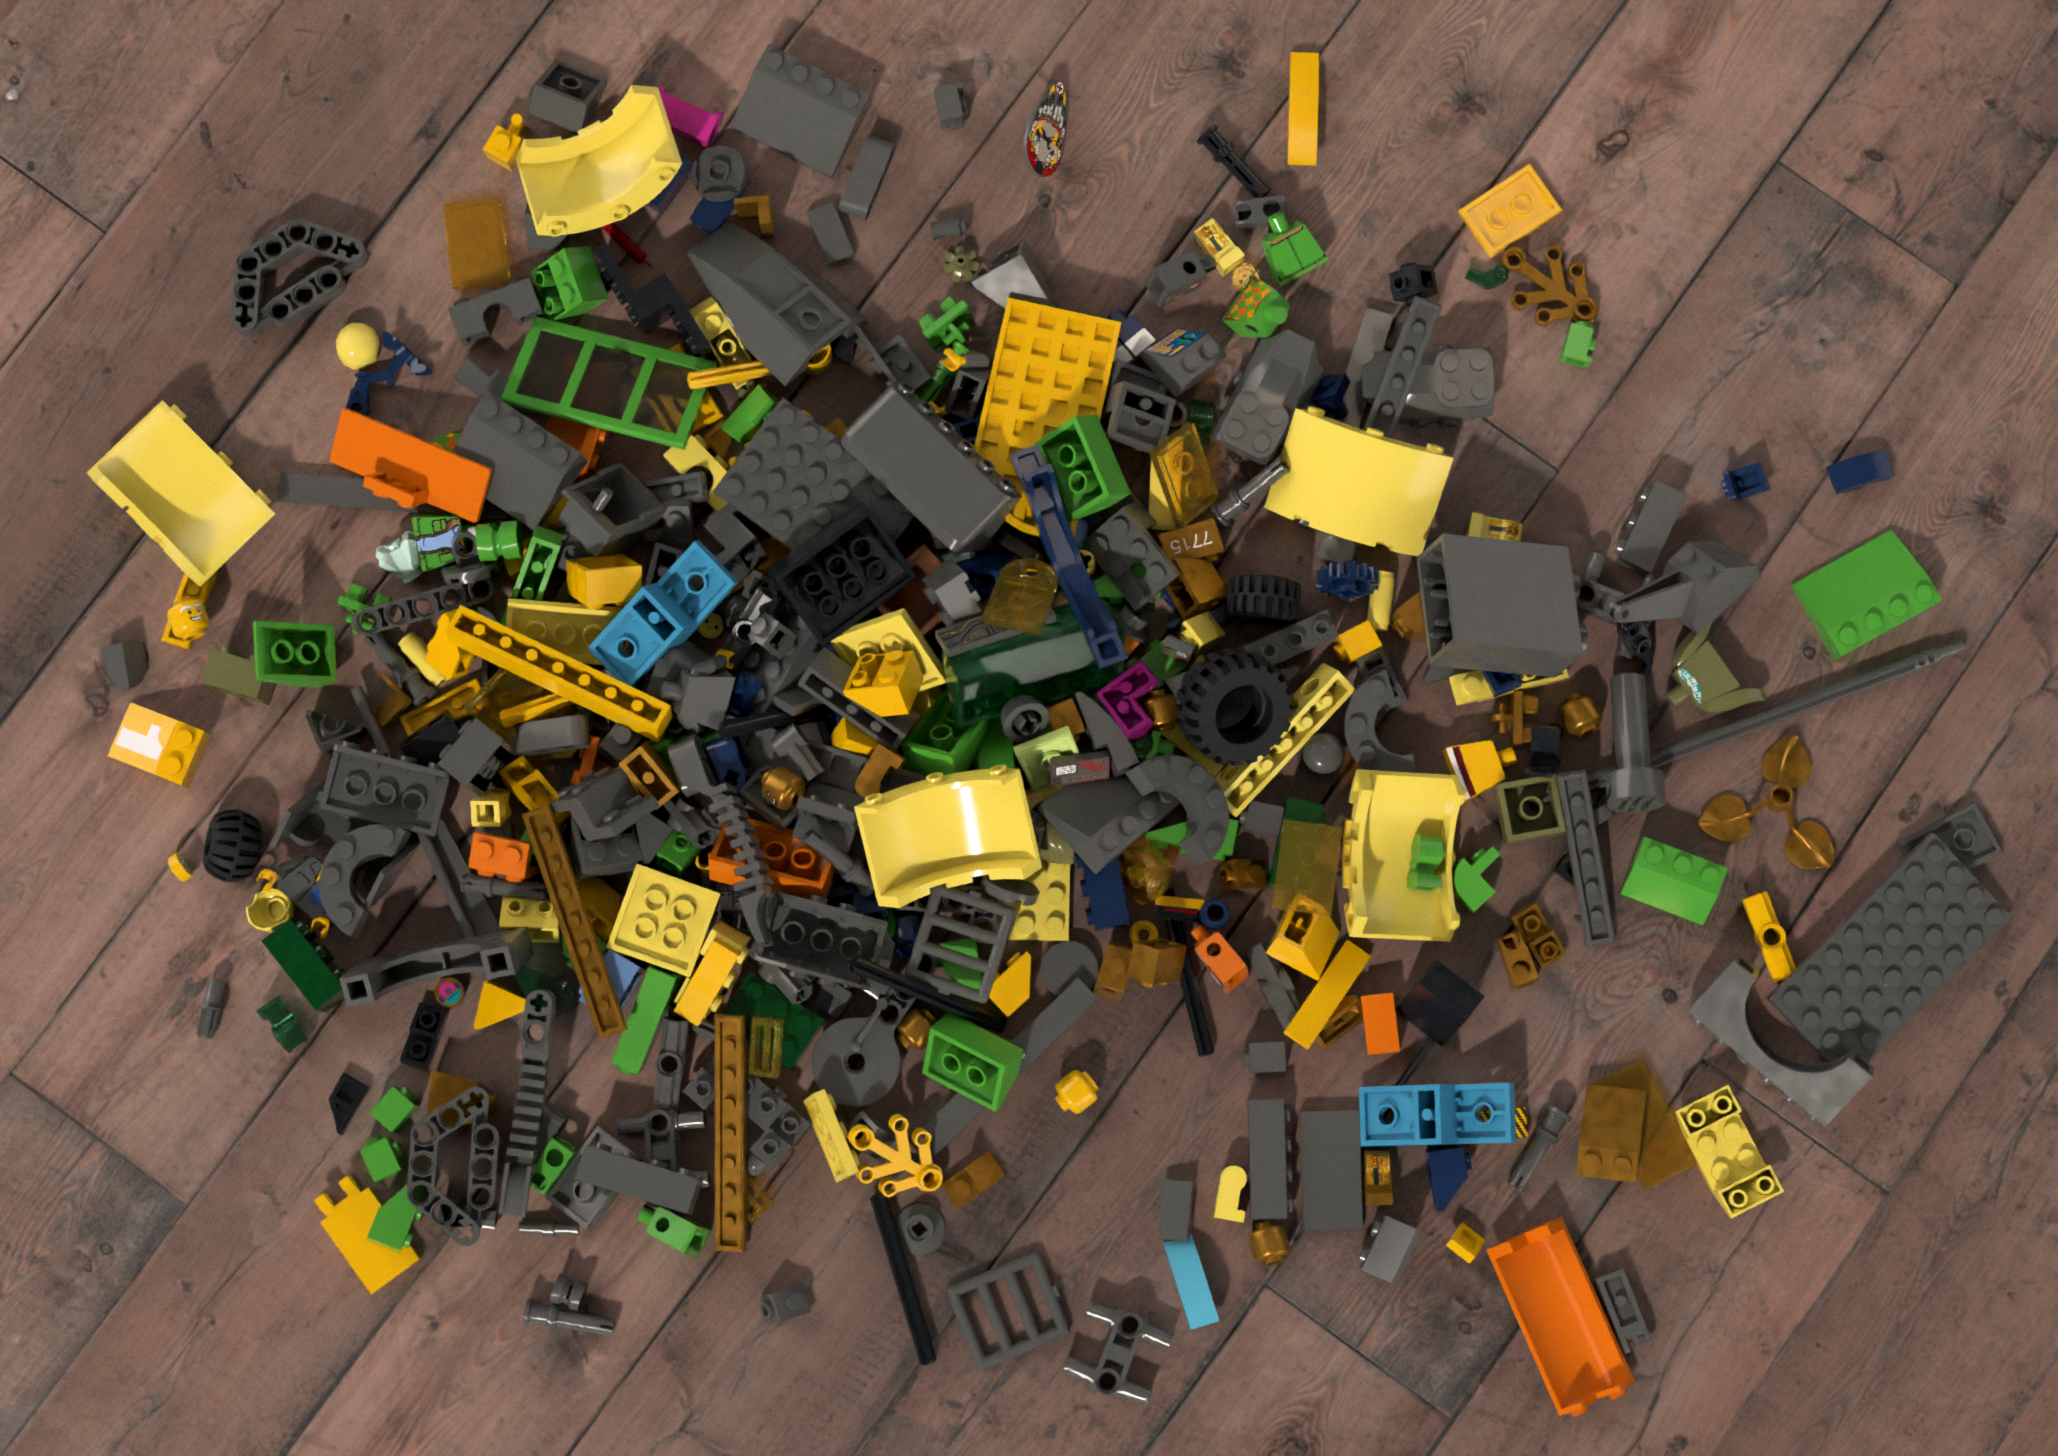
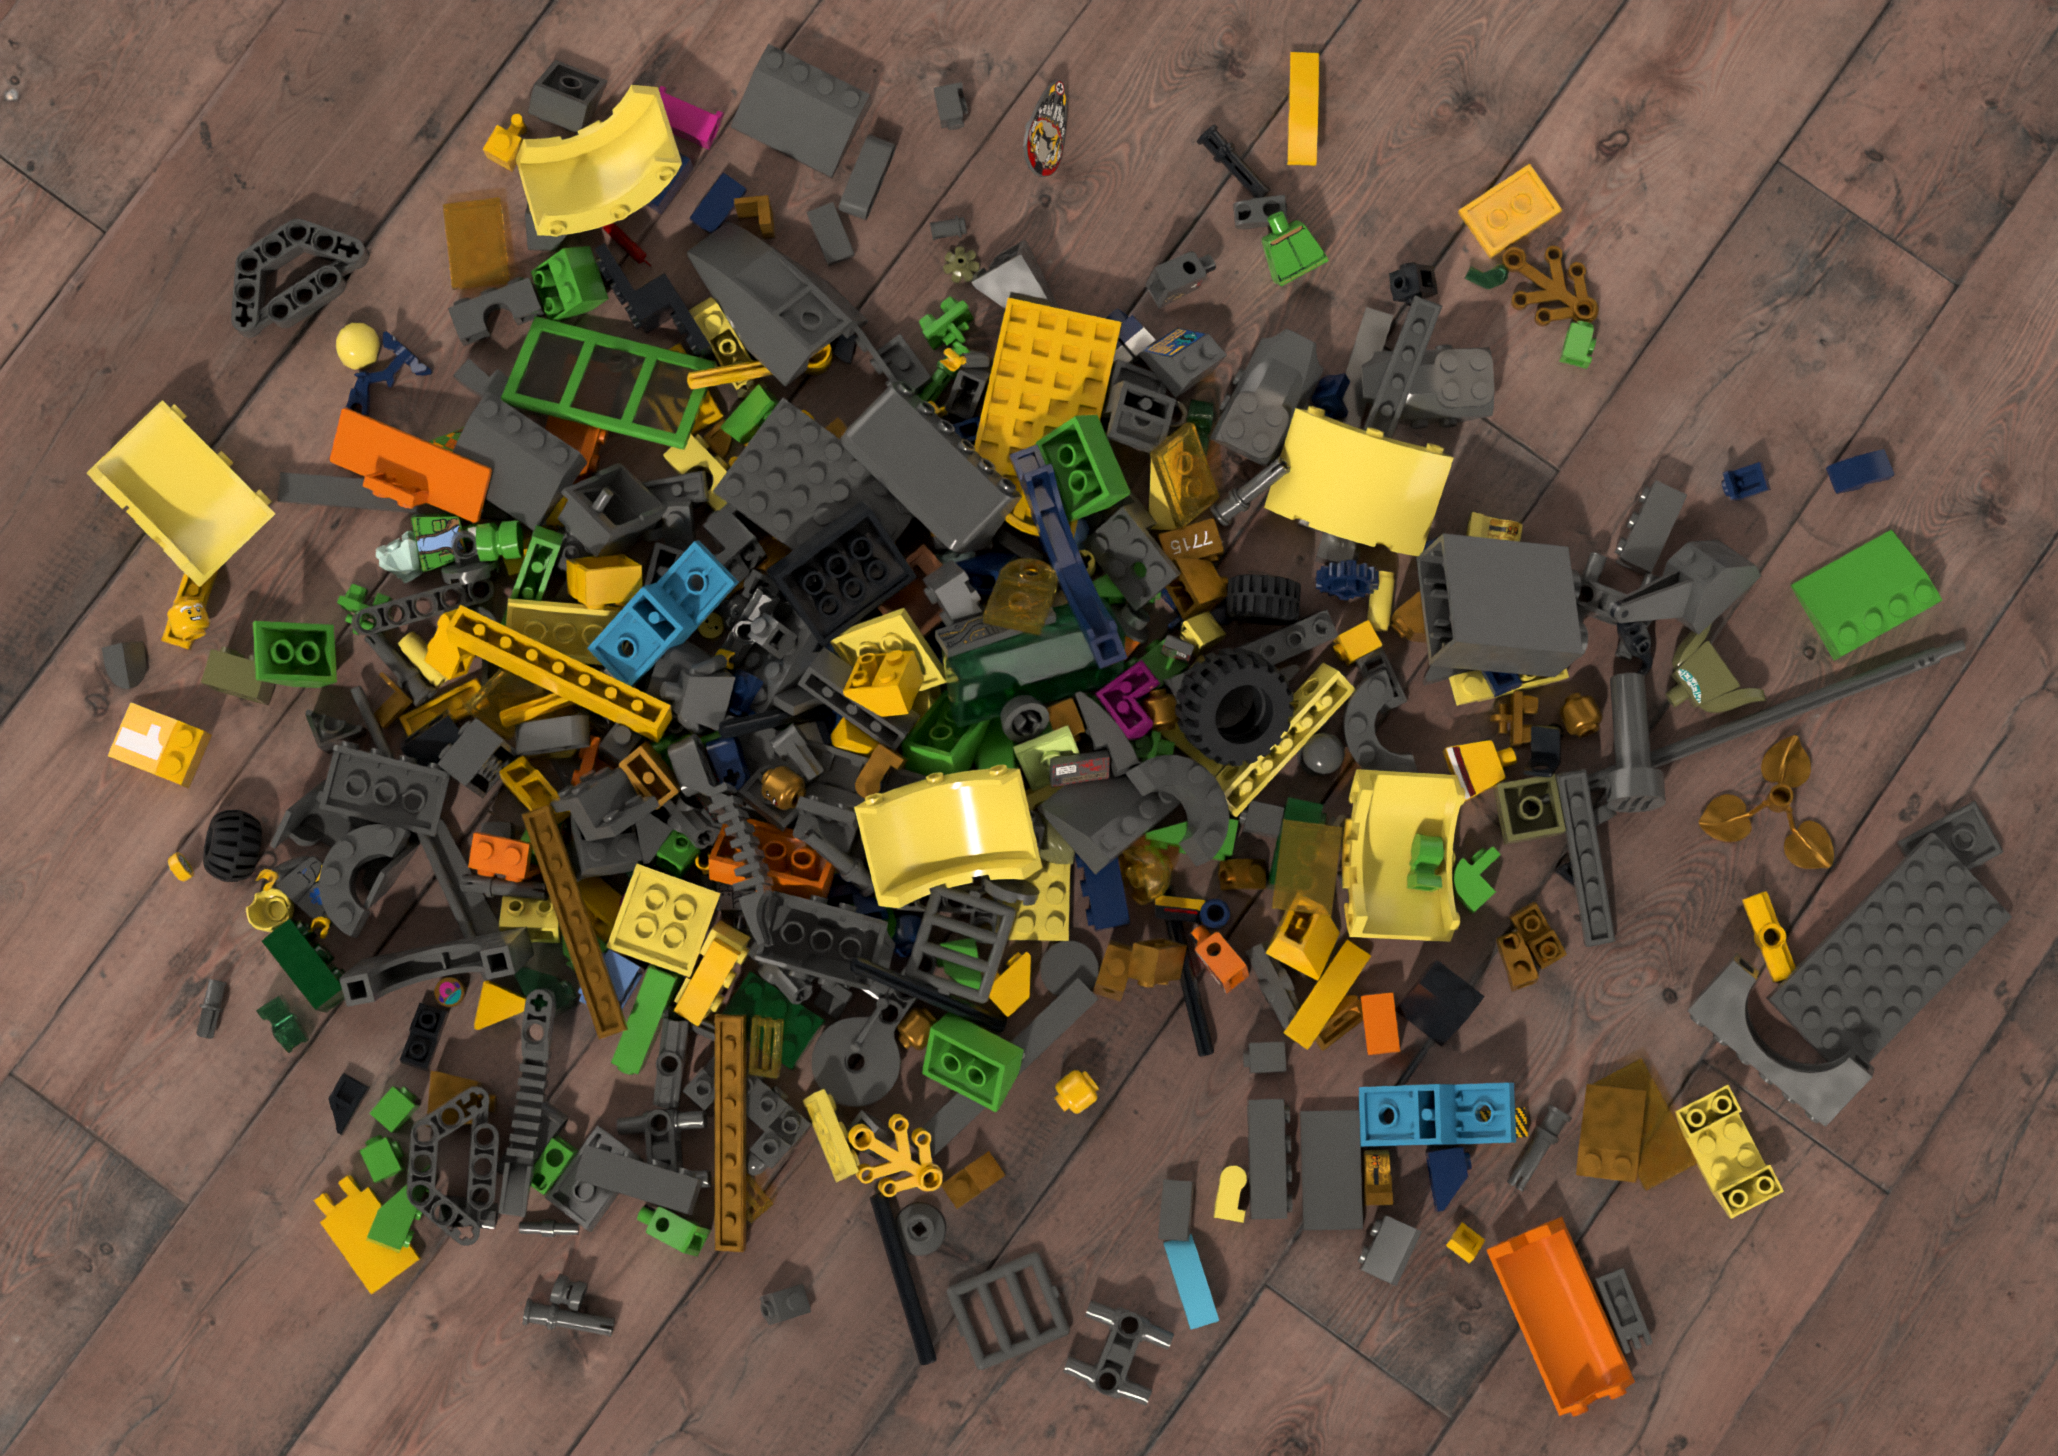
(491, 809): light yellow leg -> none
(719, 173): dark grey tile -> none
(1142, 925): yellow plate -> none
(1219, 246): light yellow leg -> none
(1242, 274): clear yellow tile -> none
(1257, 310): bright green torso -> none
(1269, 1243): pearl gold head -> none
(1673, 880): bright green slope -> none

